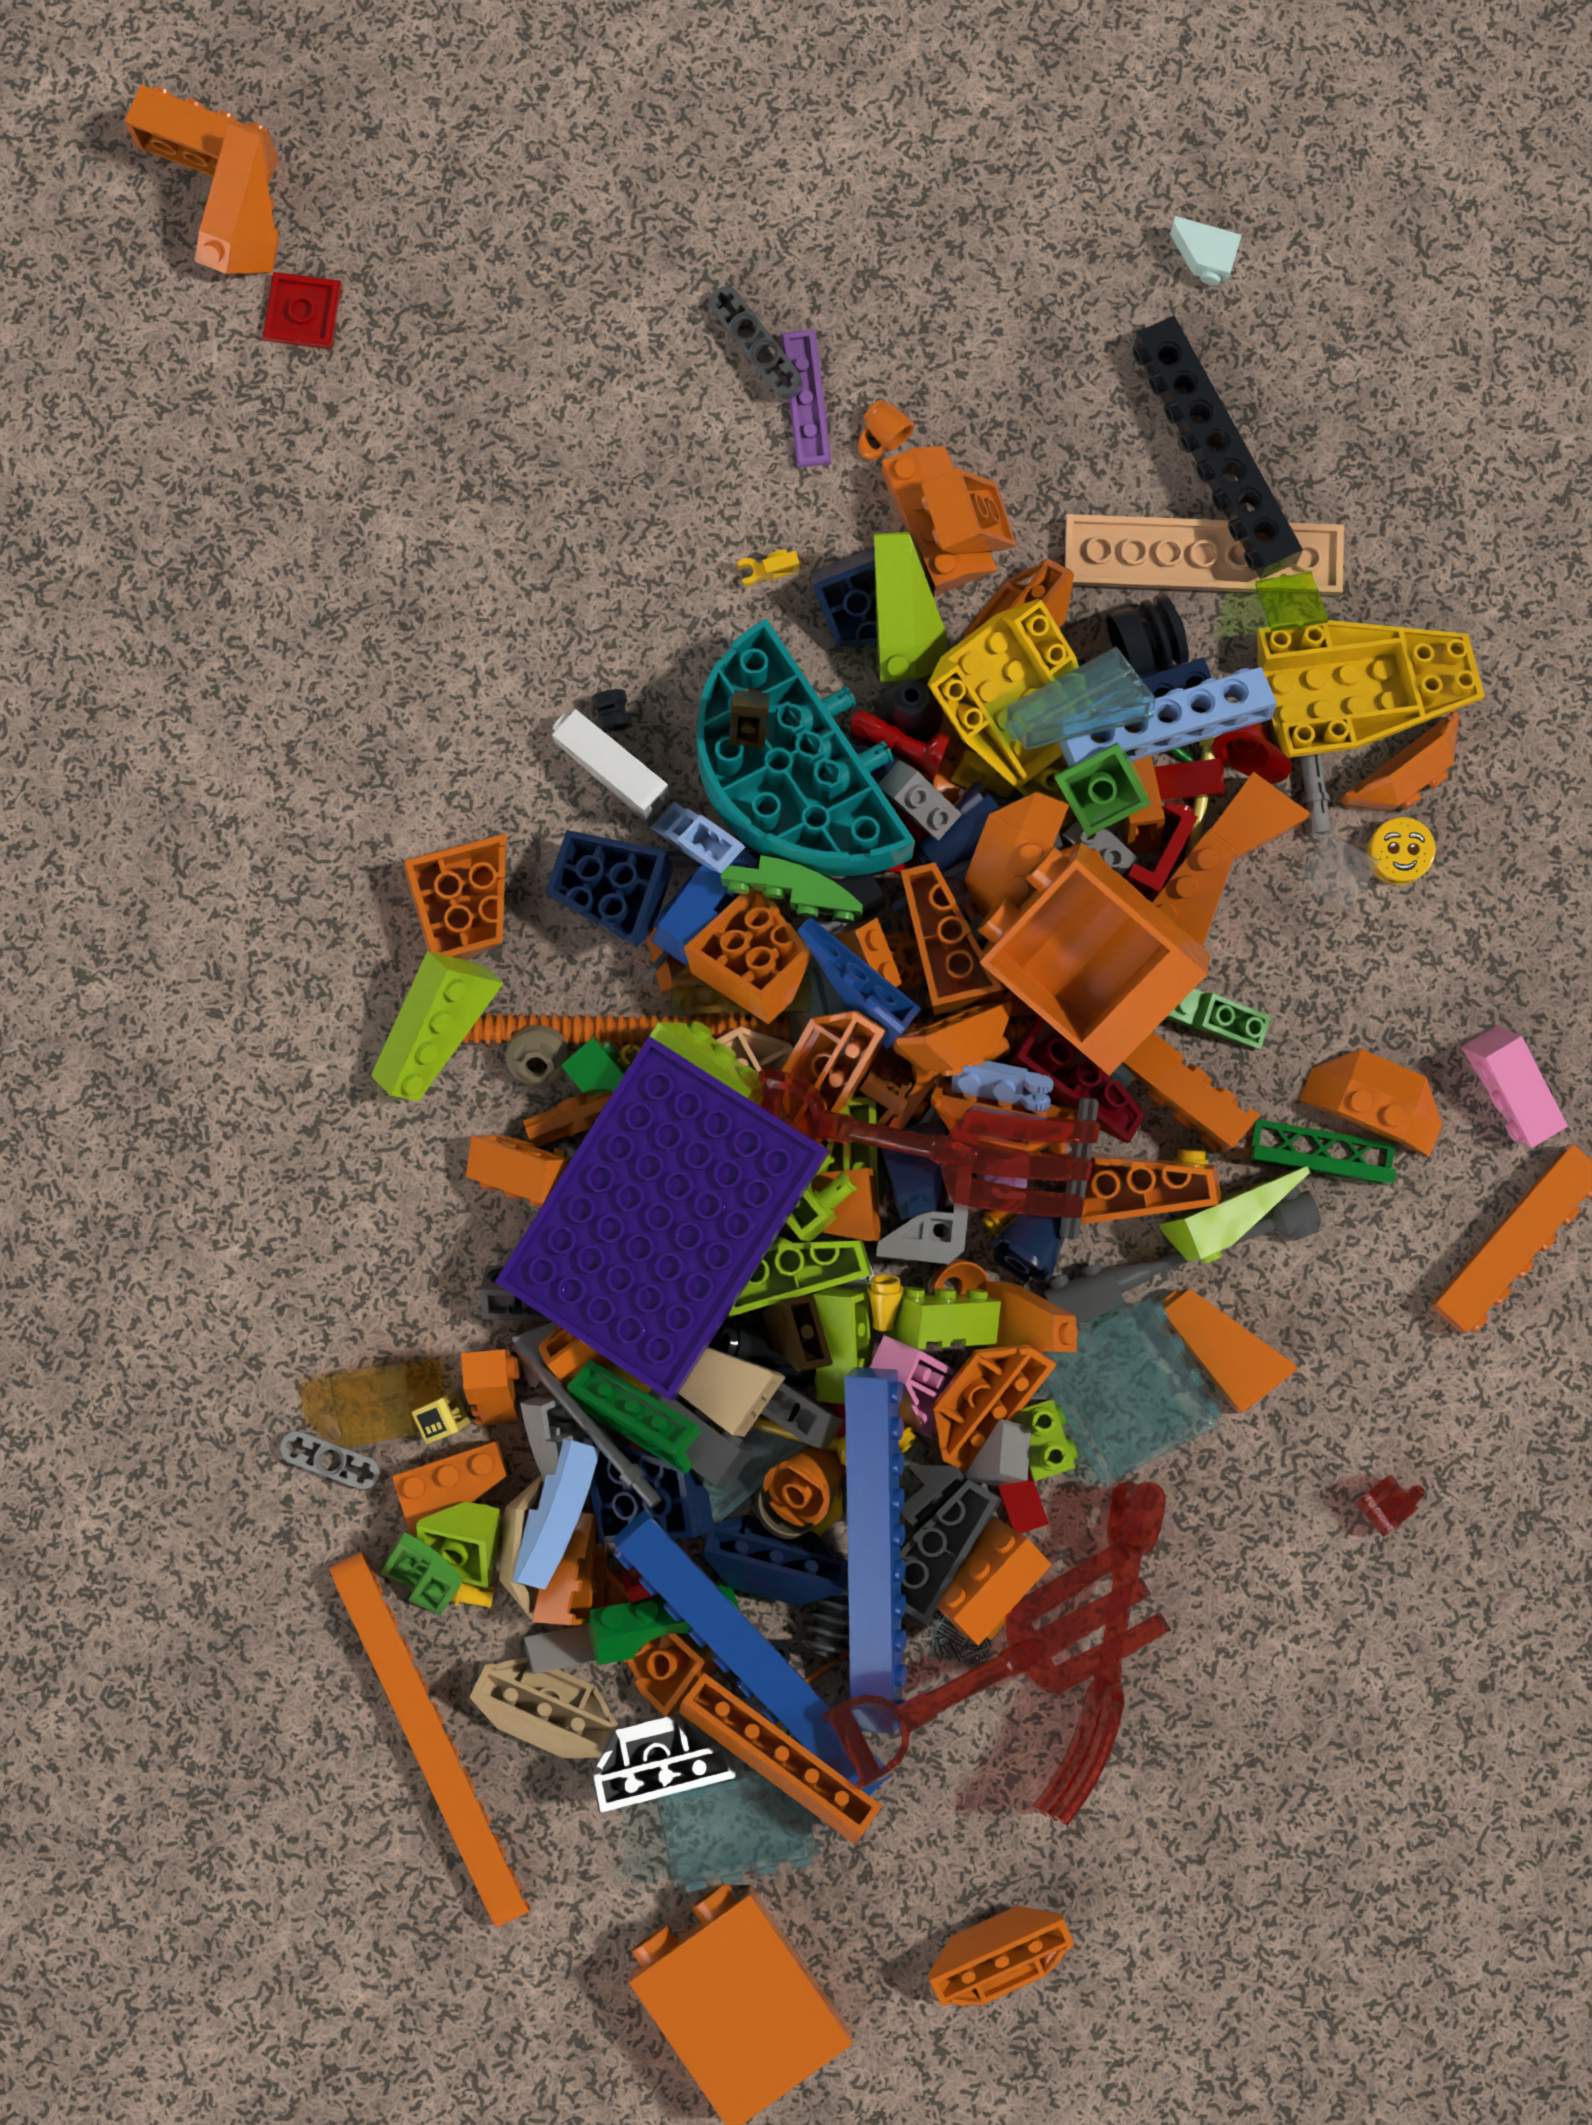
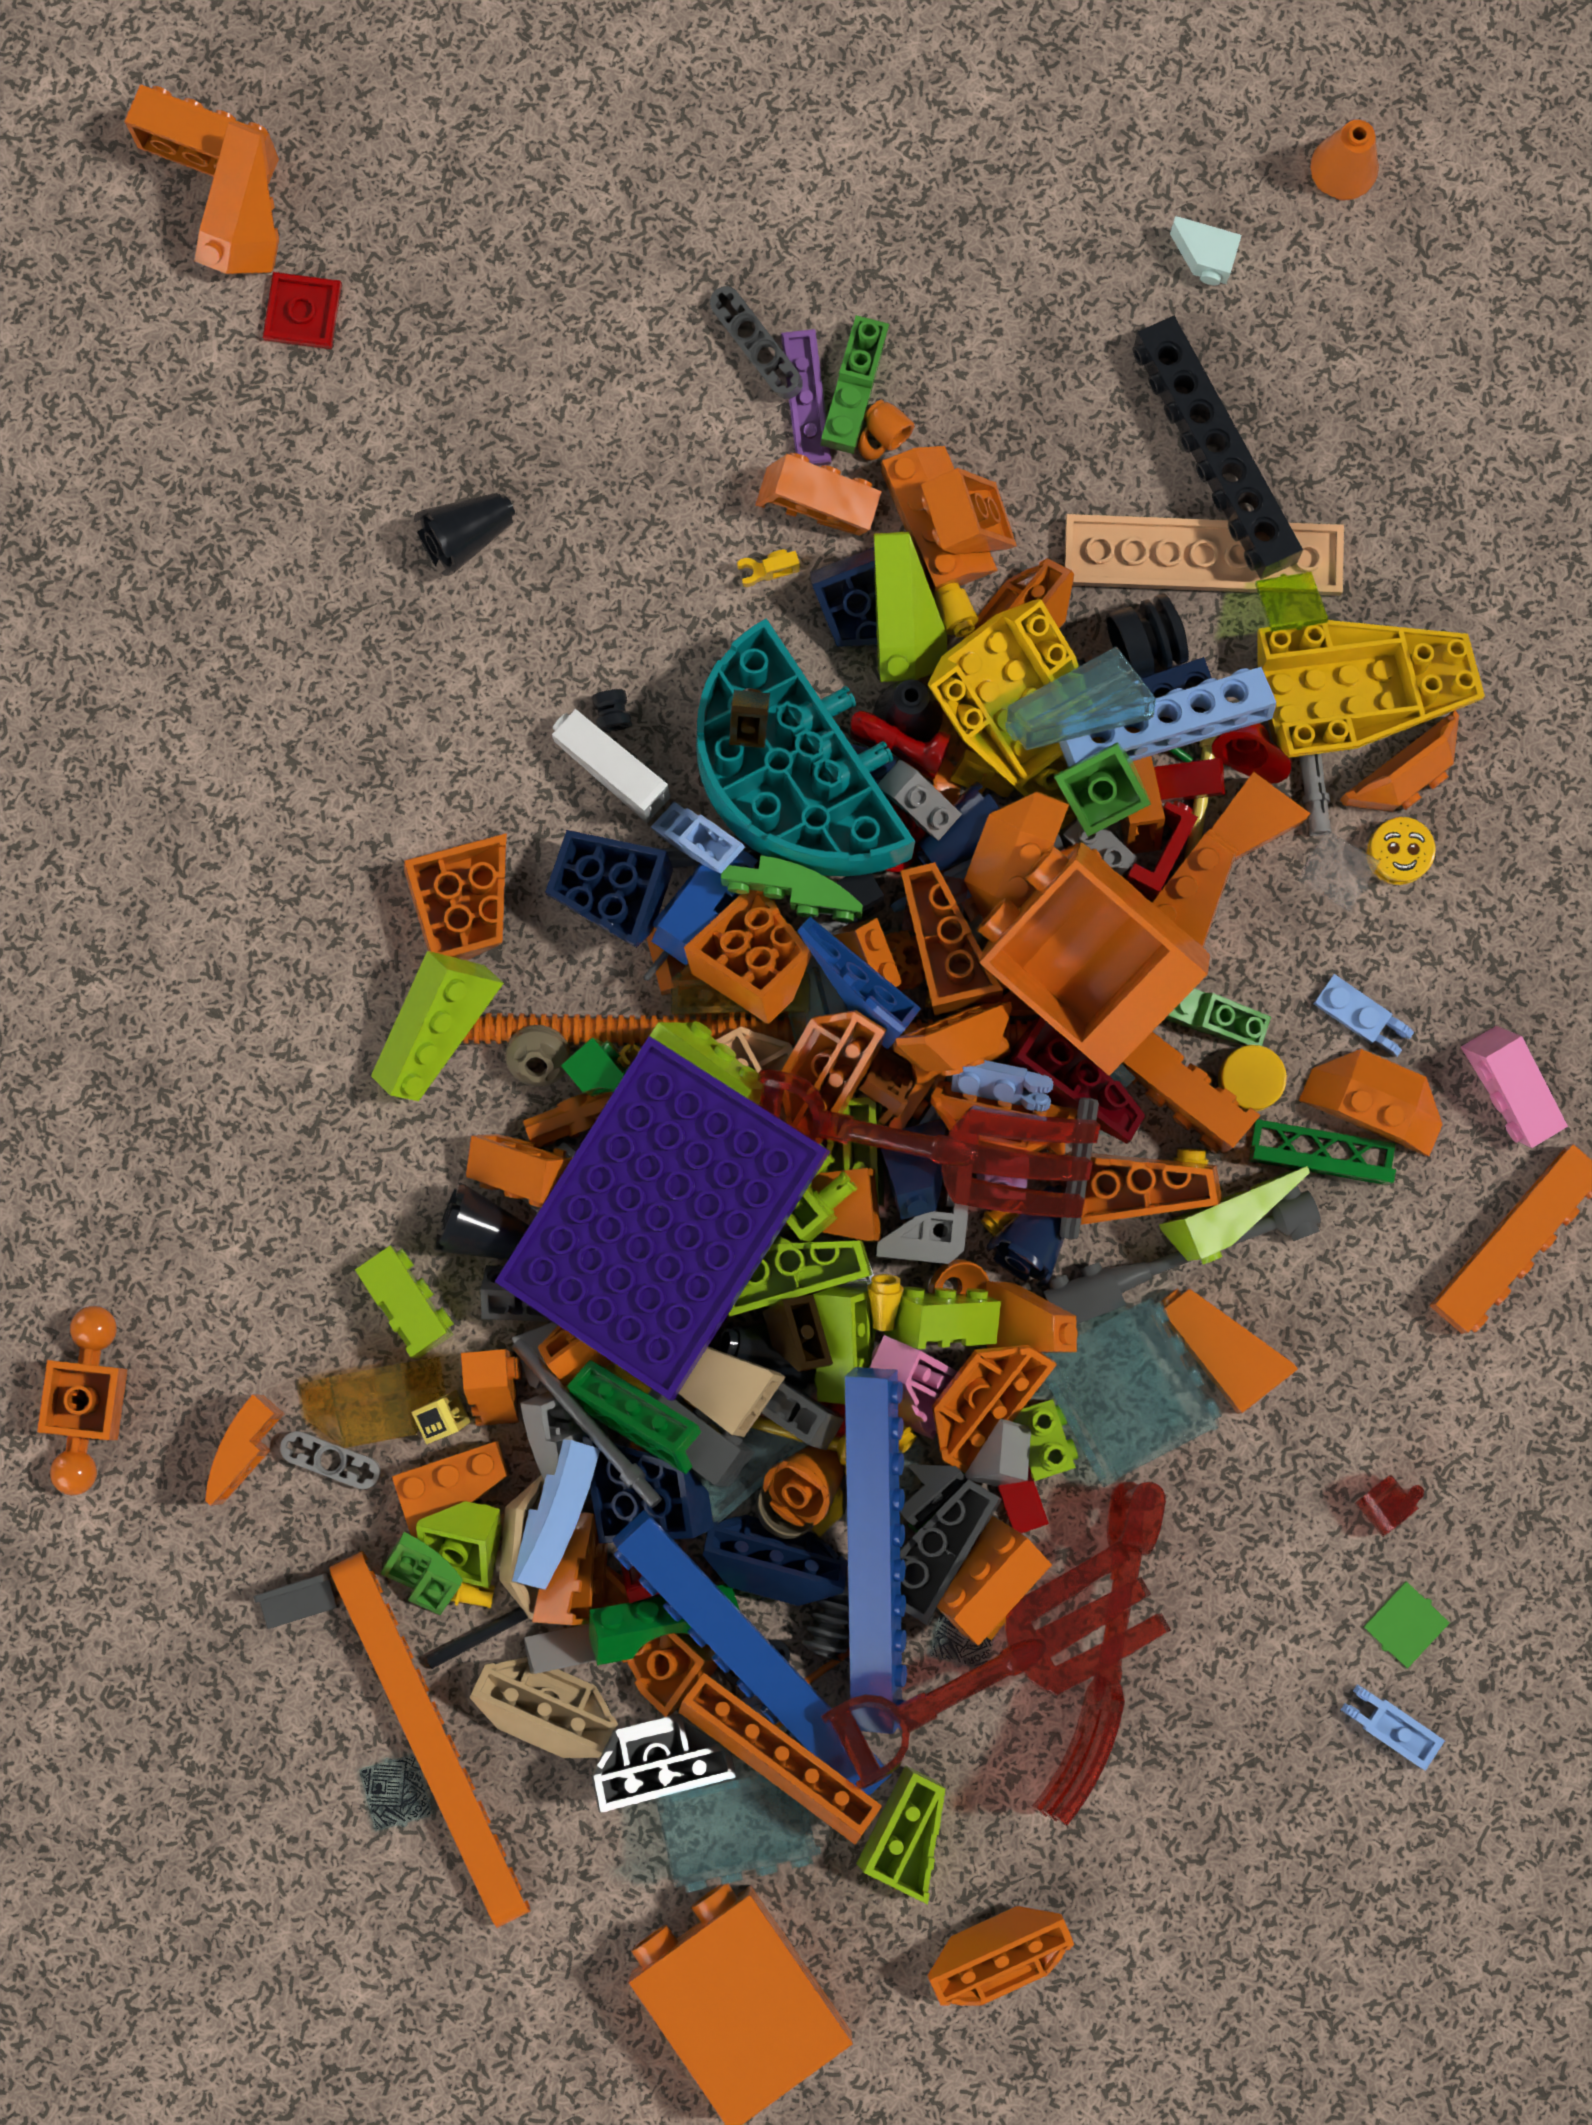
(60, 1414): none -> orange brick
(241, 1448): none -> orange slope
(297, 1600): none -> dark grey panel
(395, 1792): none -> clear light blue piece
(405, 1301): none -> lime wedge
(463, 528): none -> black cone
(476, 1637): none -> black bar
(478, 1226): none -> black cone
(819, 494): none -> orange wedge
(854, 384): none -> bright green slope
(905, 1835): none -> lime wedge
(955, 610): none -> yellow brick
(1253, 1076): none -> yellow head
(1346, 161): none -> orange cone
(1360, 1014): none -> light blue hinge
(1396, 1729): none -> light blue hinge
(1406, 1624): none -> bright green piece

